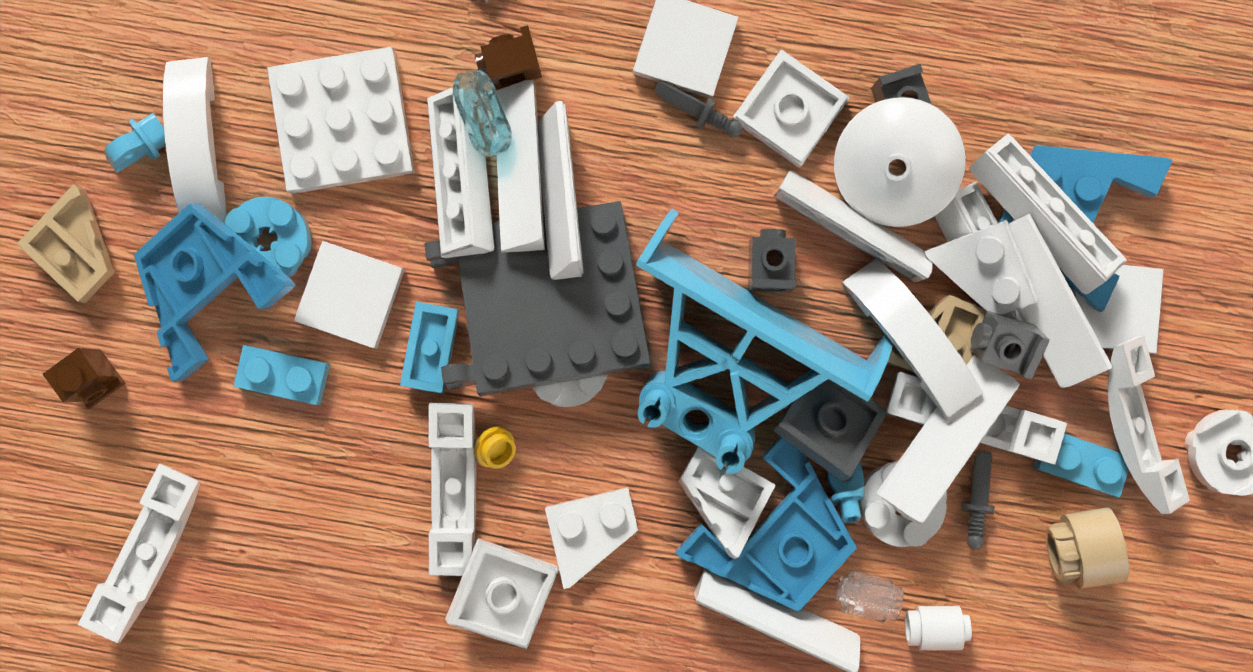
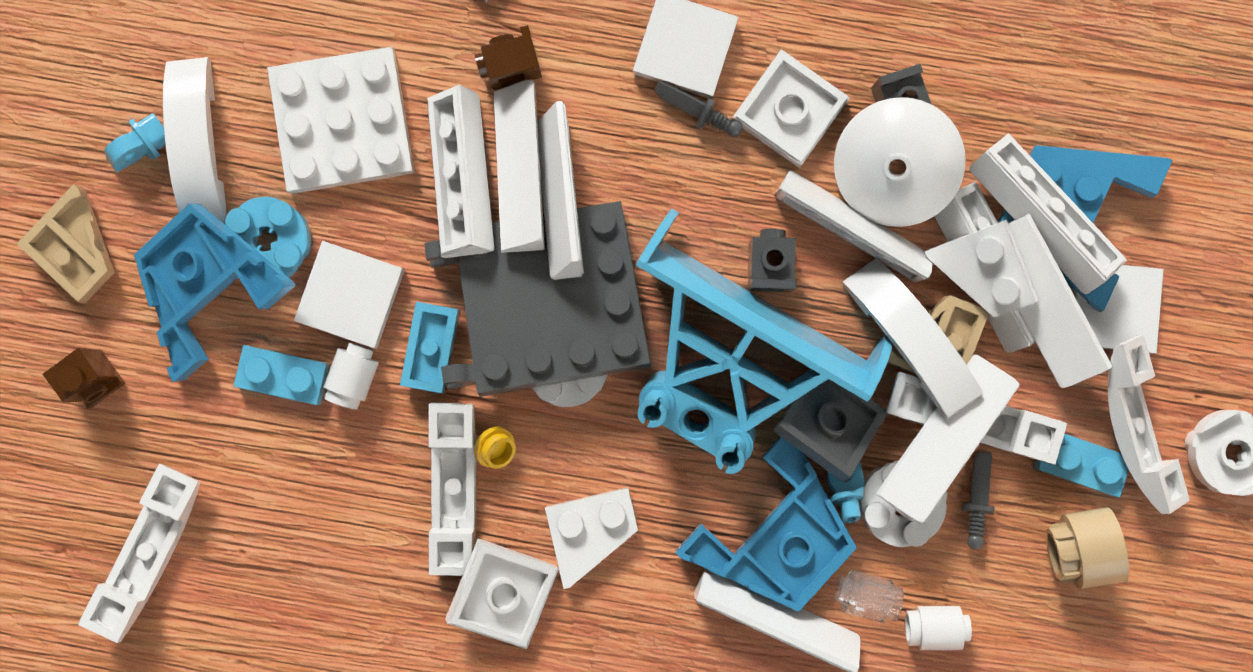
(350, 376): none -> white brick
(482, 113): clear light blue plate -> none
(724, 500): white wing -> none
(1023, 342): dark grey brick -> none

